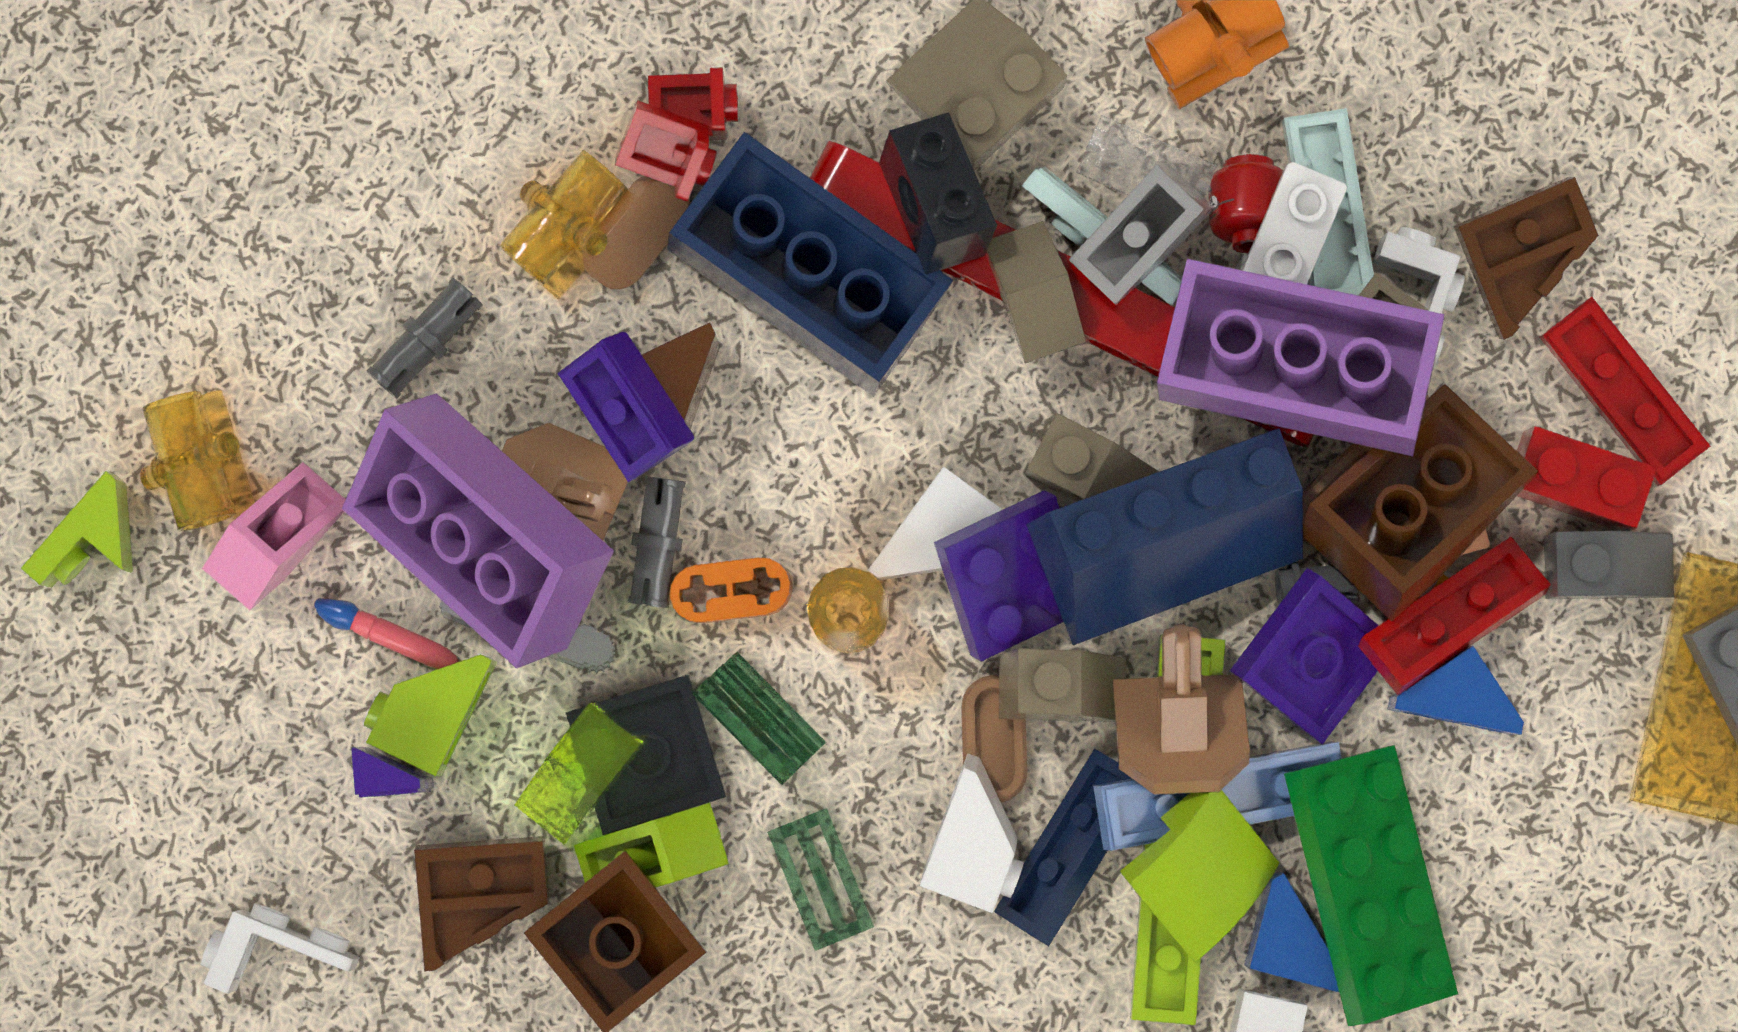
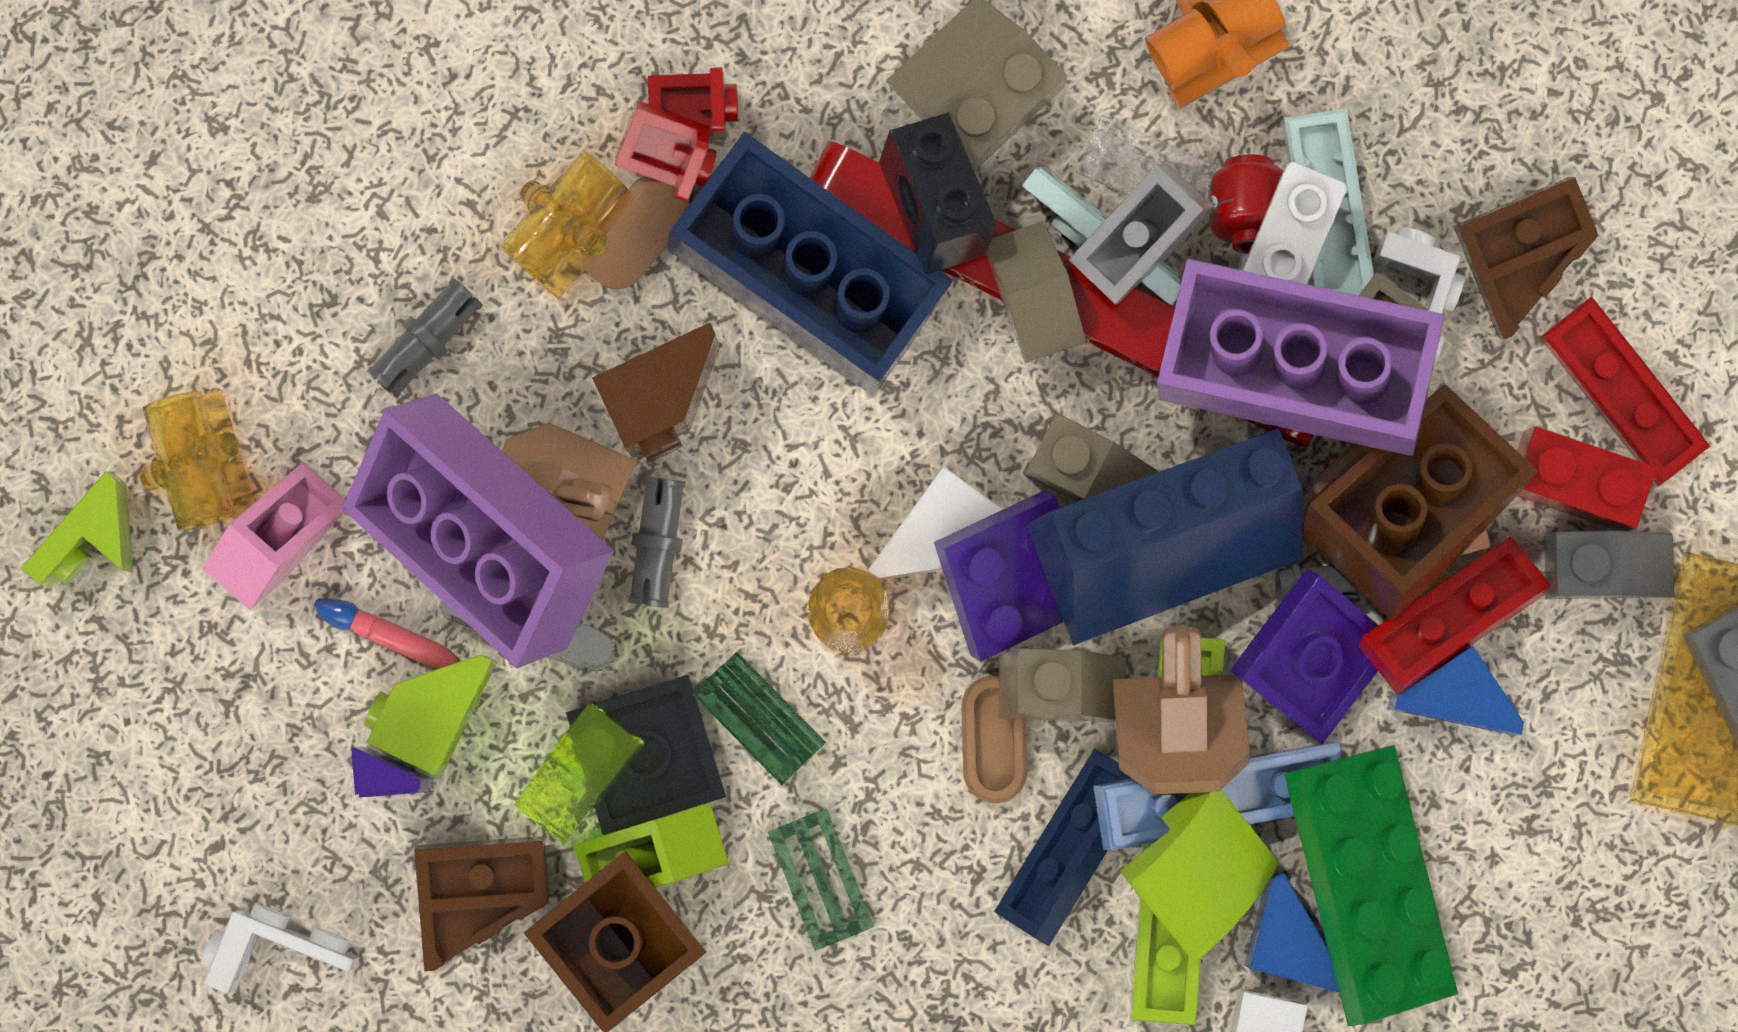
(626, 405): dark purple slope -> none
(728, 574): orange beam -> none
(974, 844): white slope -> none

